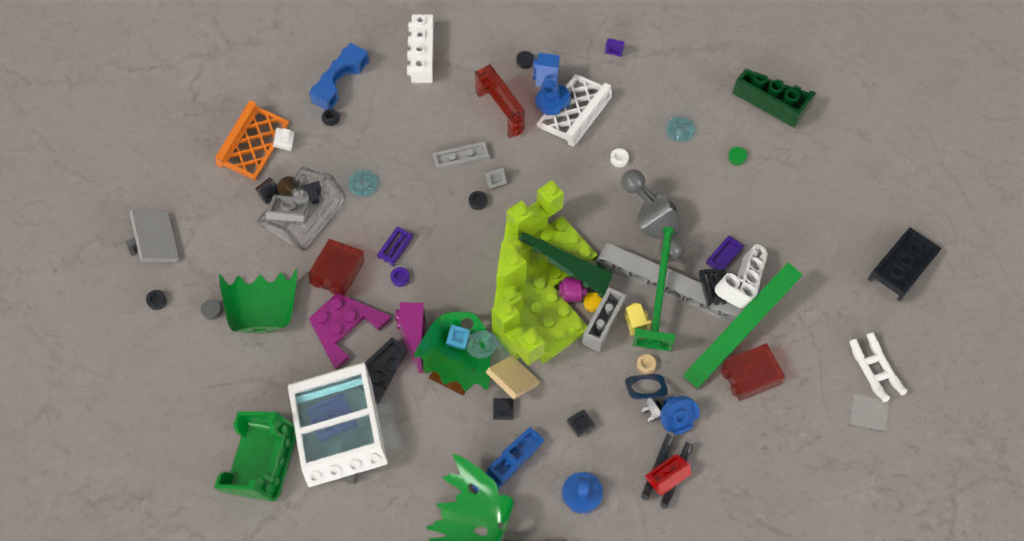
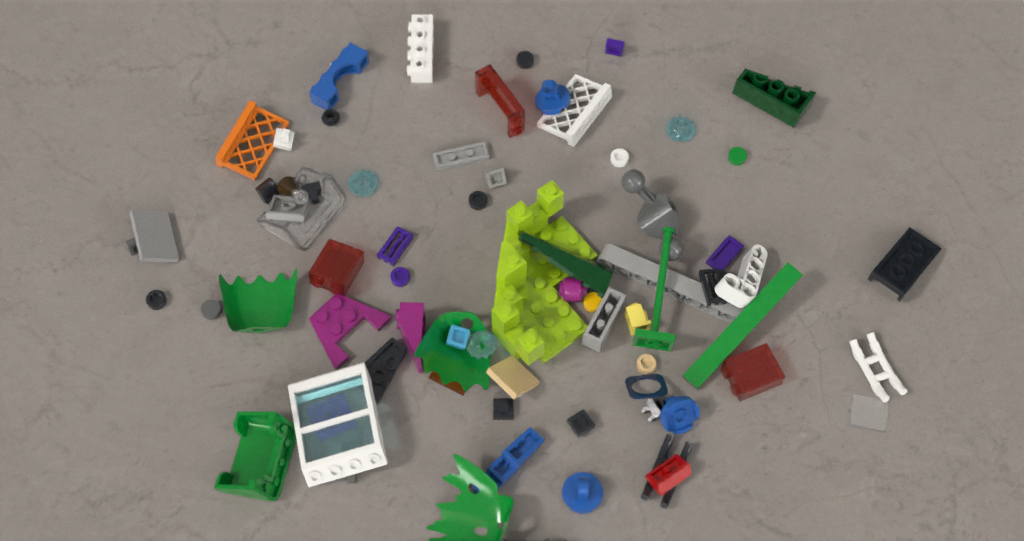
(546, 68): blue brick -> none

